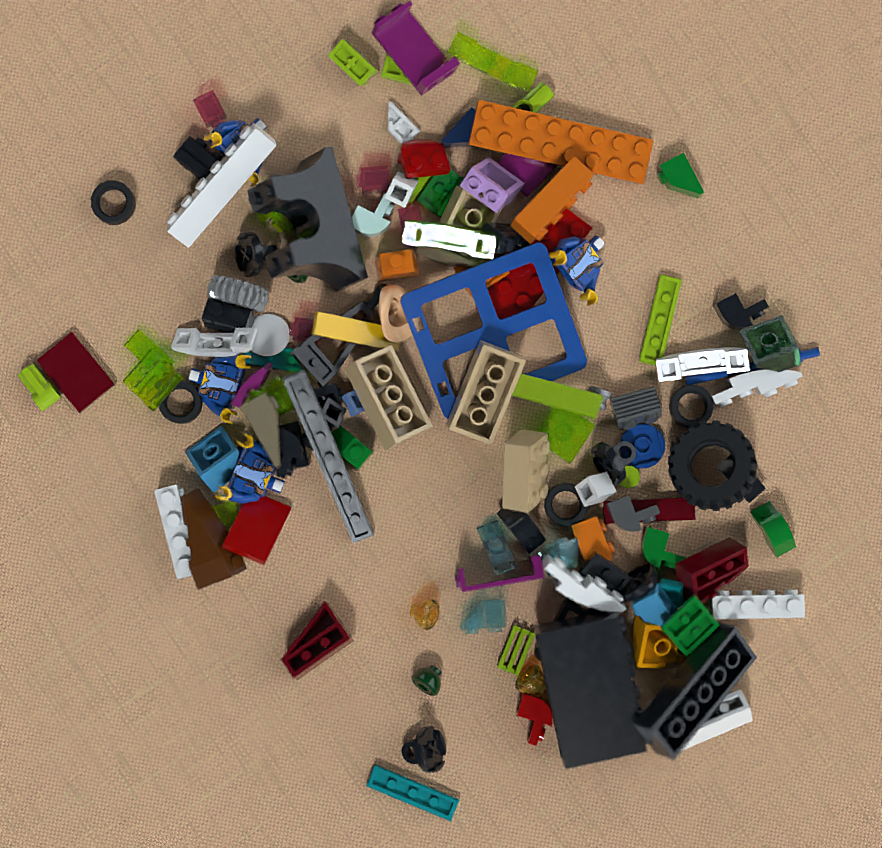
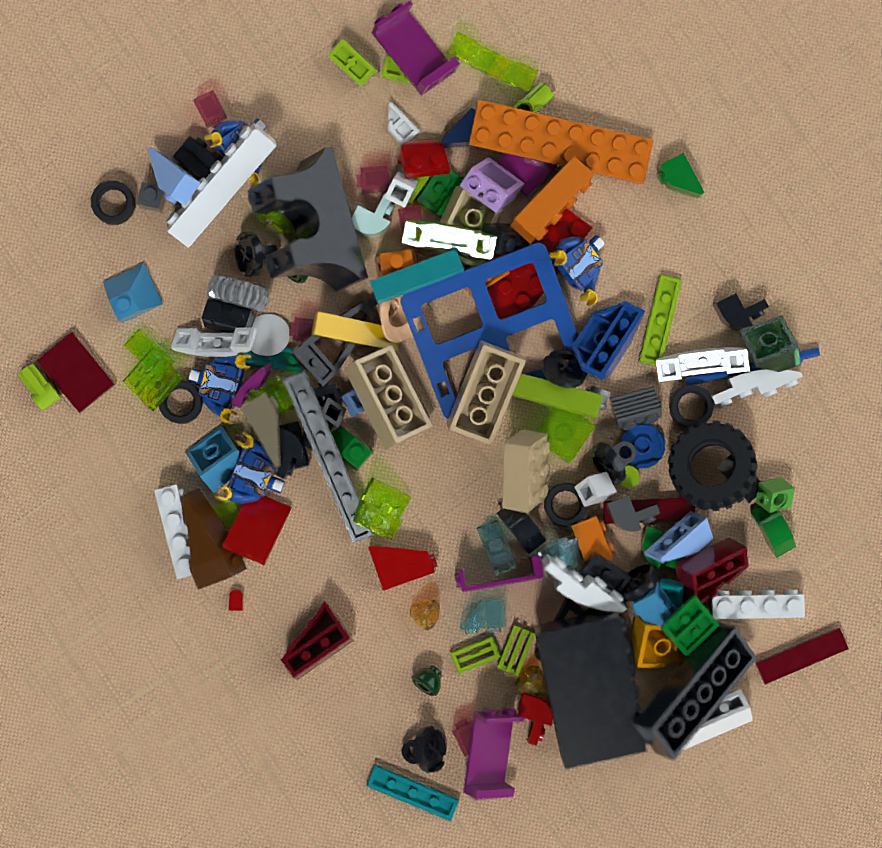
(132, 293): none -> dark azure slope
(151, 197): none -> dark grey brick
(172, 179): none -> light blue slope
(236, 600): none -> red piece
(381, 508): none -> clear neon green slope
(401, 565): none -> red slope
(417, 276): none -> teal tile
(457, 661): none -> lime tile
(462, 734): none -> clear pink brick
(489, 754): none -> magenta panel
(563, 369): none -> black tile
(607, 338): none -> blue wedge
(683, 539): none -> light blue slope
(775, 494): none -> bright green brick
(801, 656): none -> dark red tile

